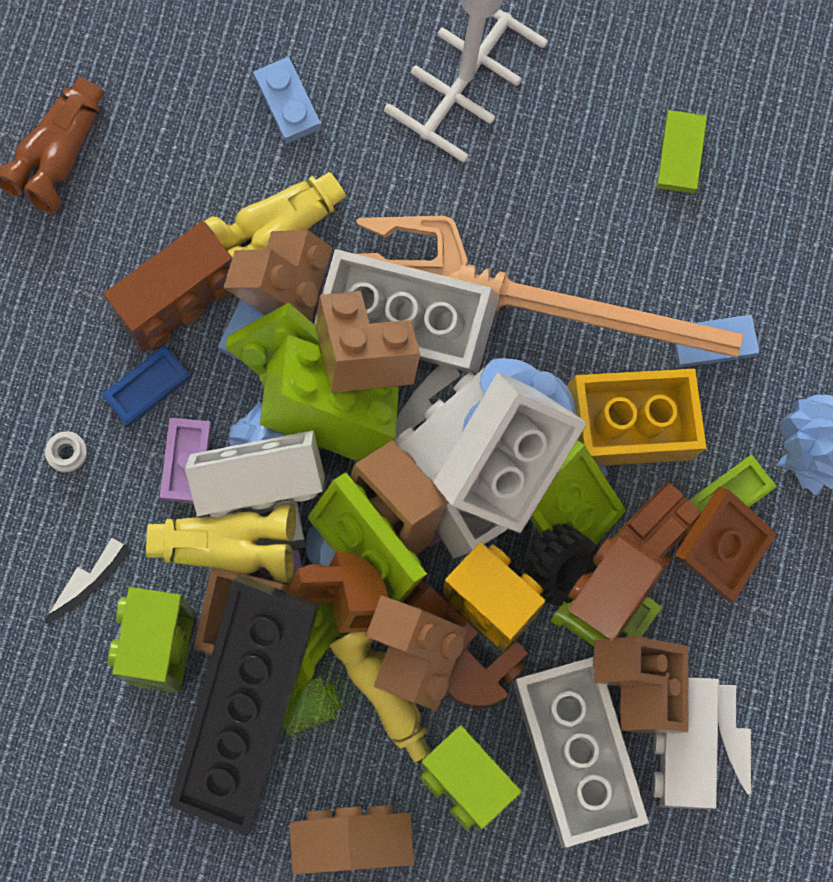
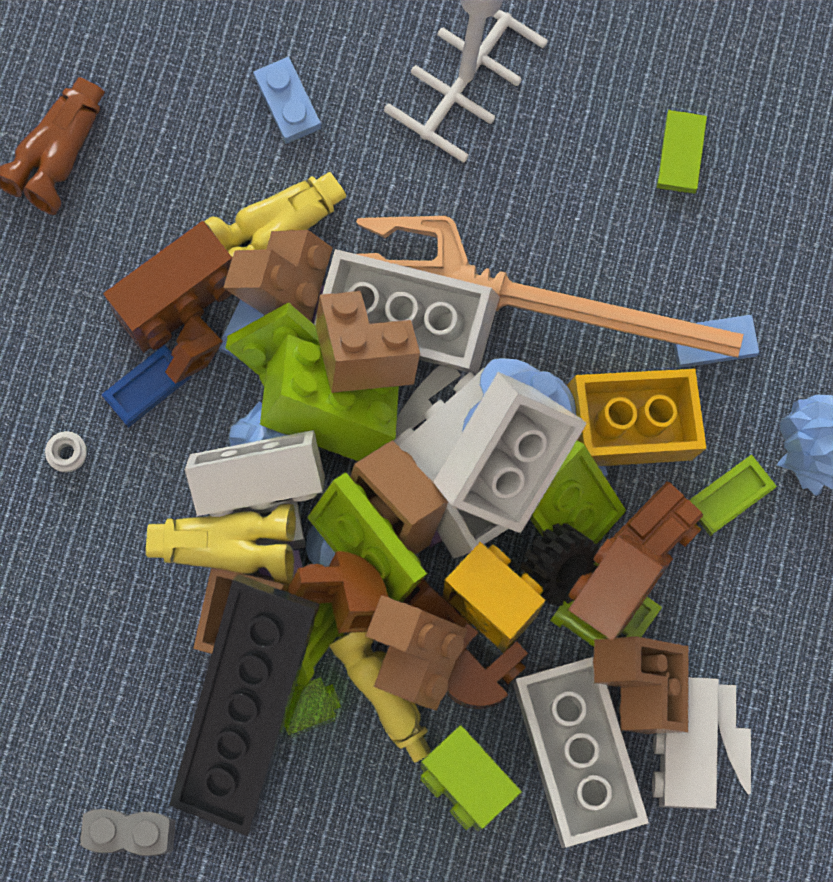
(84, 583): sticker -> none
(138, 833): none -> light grey brick
(152, 639): lime brick -> none
(183, 439): lavender plate -> none
(194, 350): none -> dark orange bracket
(351, 840): medium nougat brick -> none
(725, 544): dark orange plate -> none

